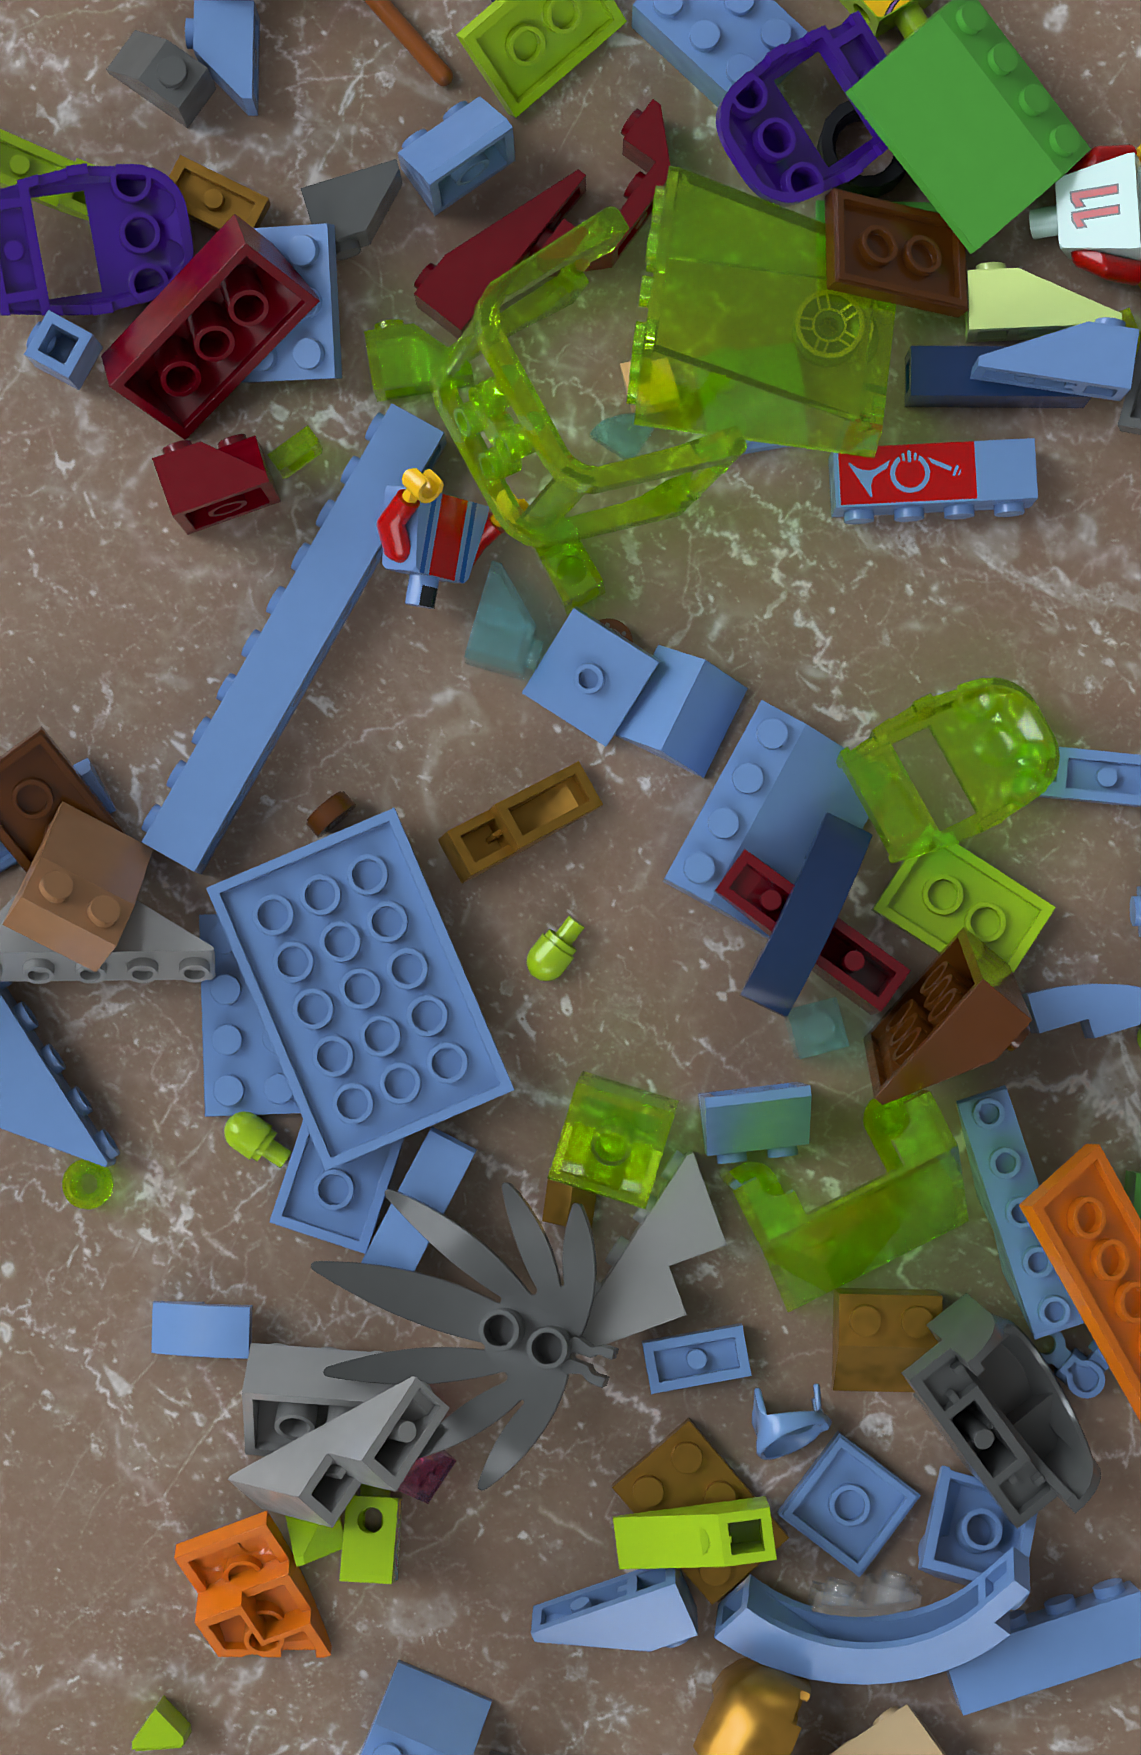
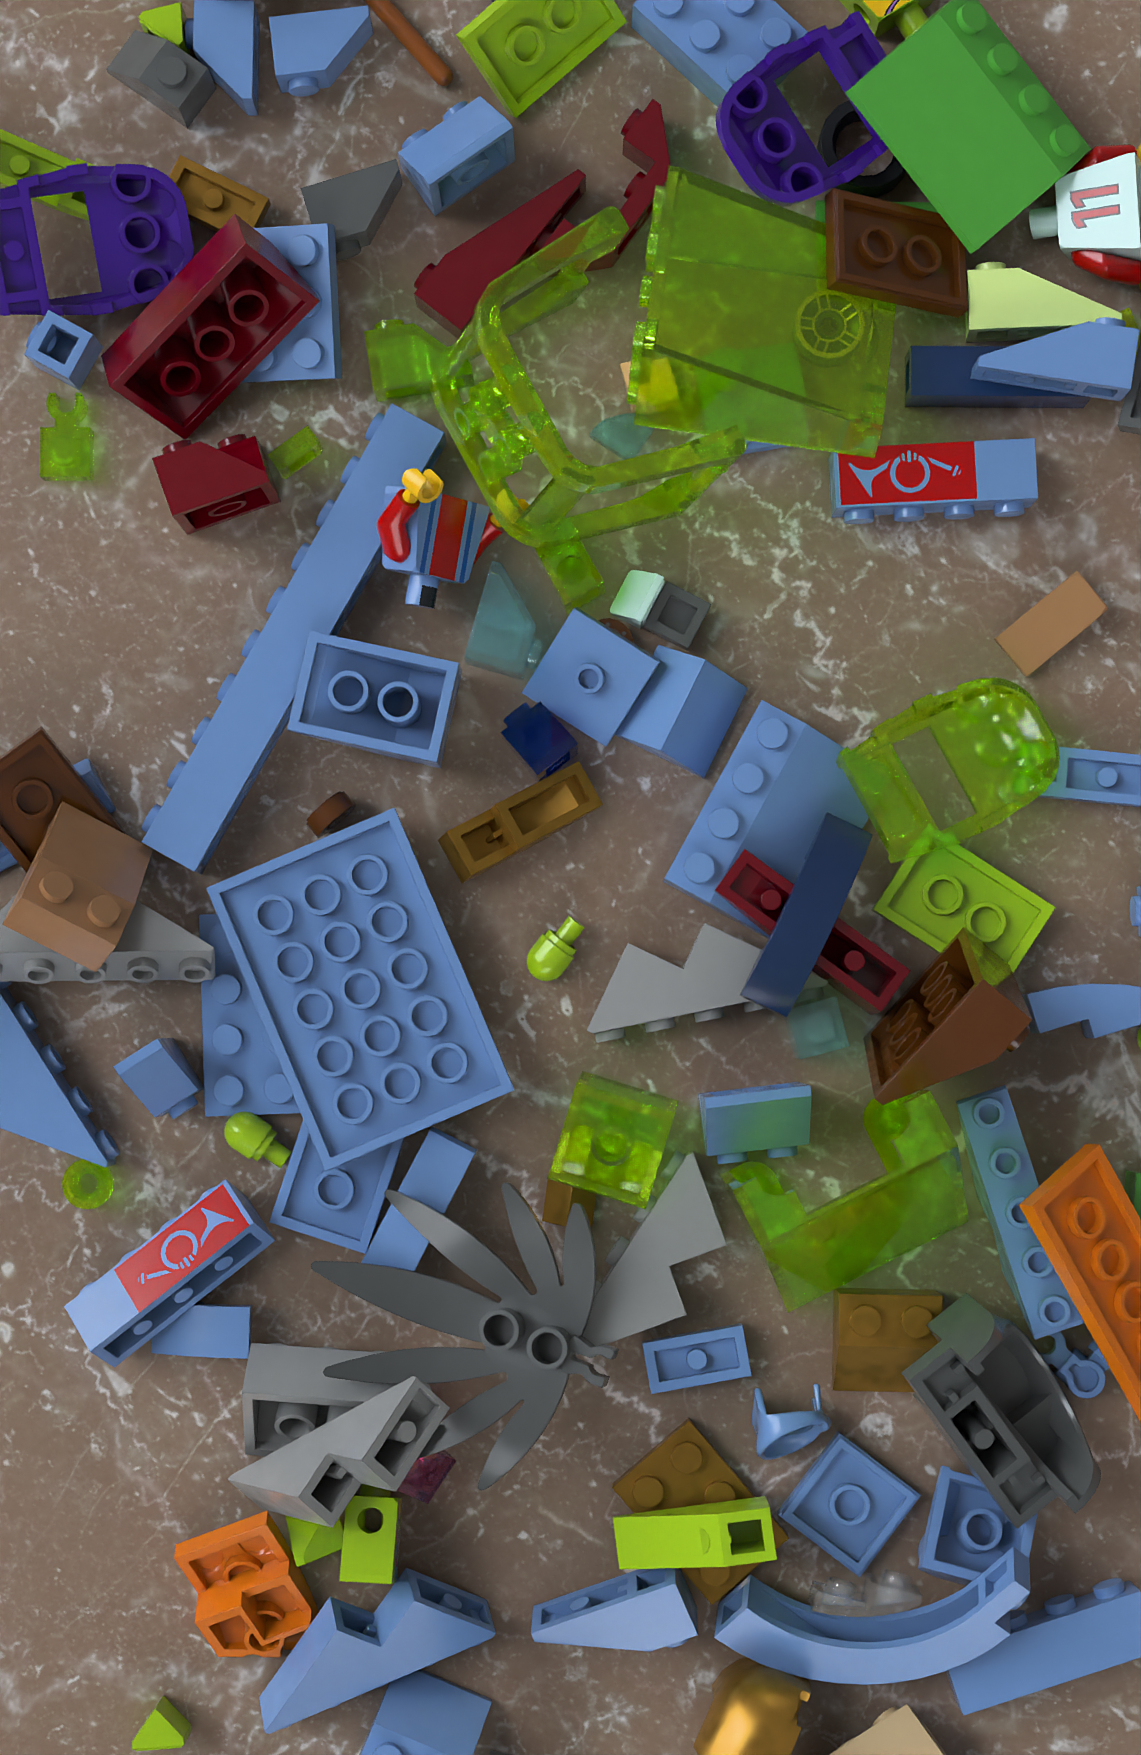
(66, 448): none -> clear neon green plate
(161, 1078): none -> medium blue slope
(166, 23): none -> lime slope
(169, 1273): none -> medium blue brick
(316, 46): none -> medium blue slope
(358, 1650): none -> medium blue slope
(375, 698): none -> medium blue slope
(538, 740): none -> clear blue slope
(637, 597): none -> light aqua slope
(657, 991): none -> light grey slope
(677, 616): none -> dark grey plate
(1051, 623): none -> medium nougat slope

